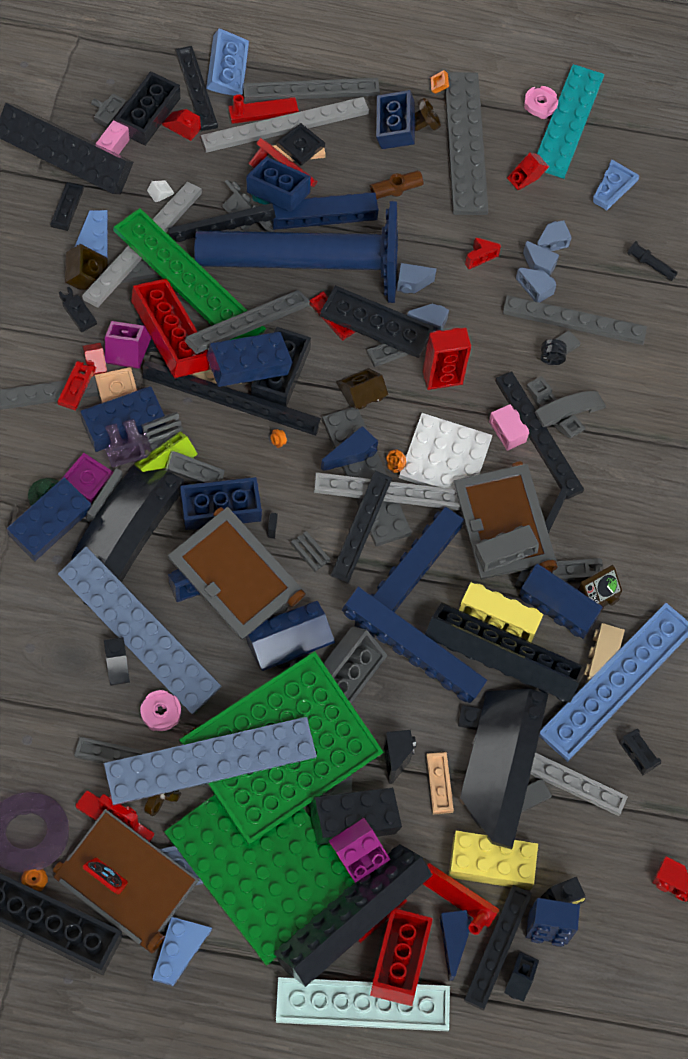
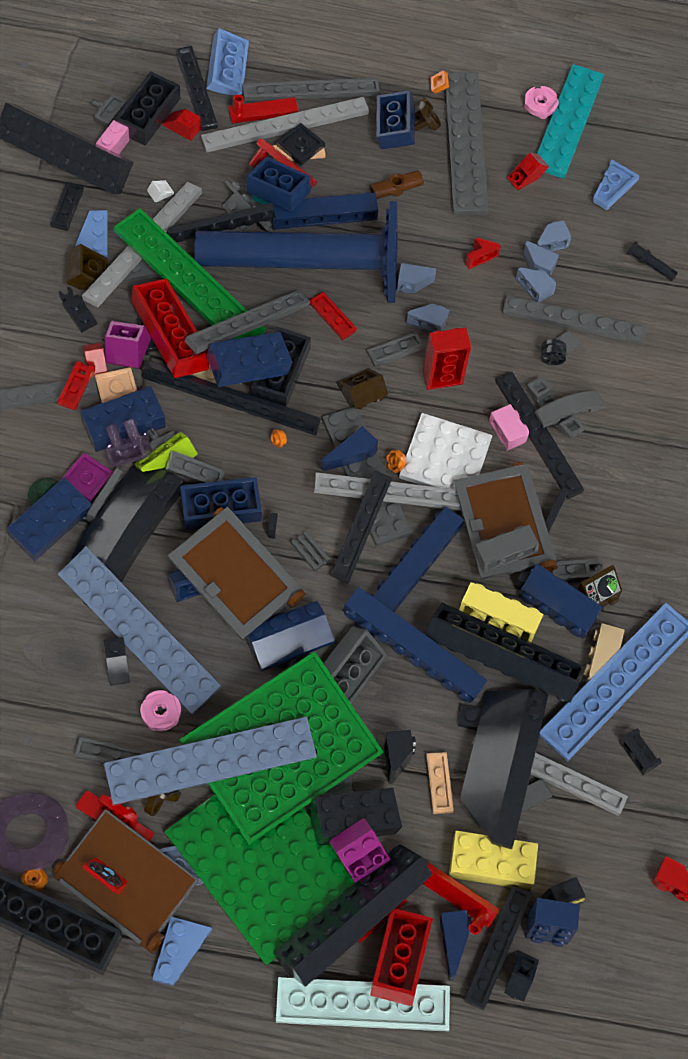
(177, 422): dark grey tile -> none
(376, 321): black plate -> none

